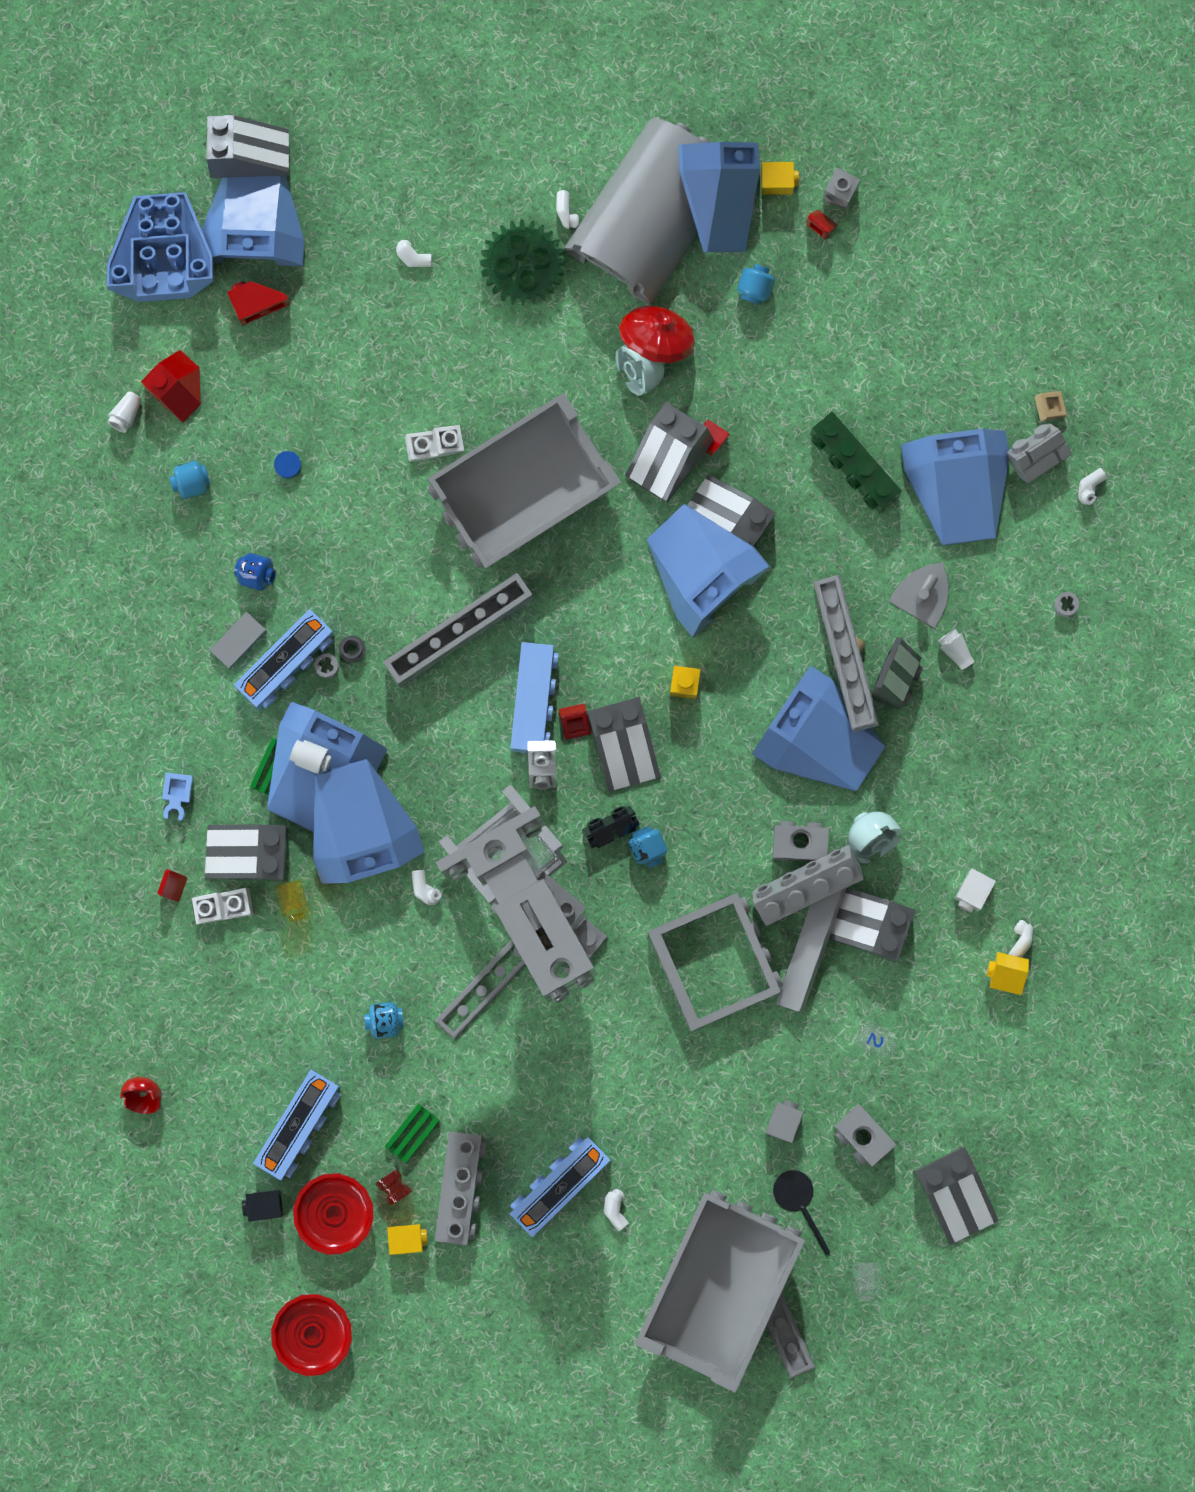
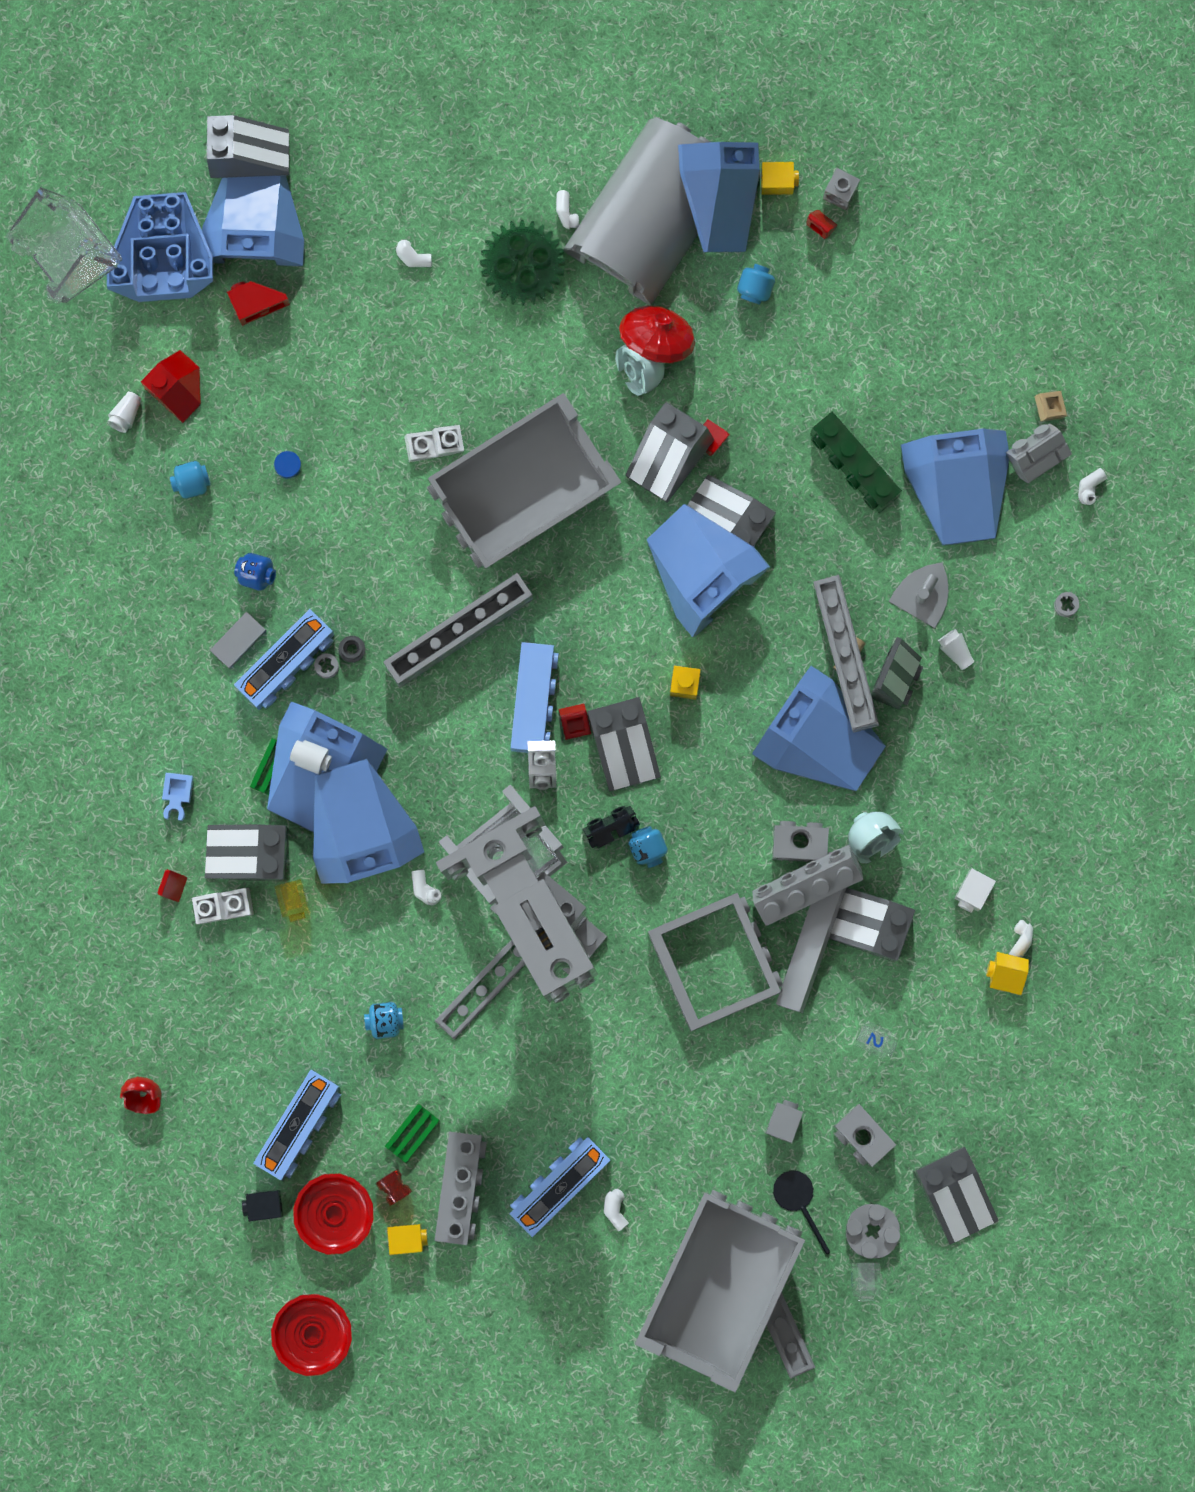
(63, 244): none -> clear windscreen
(857, 1227): none -> light grey plate

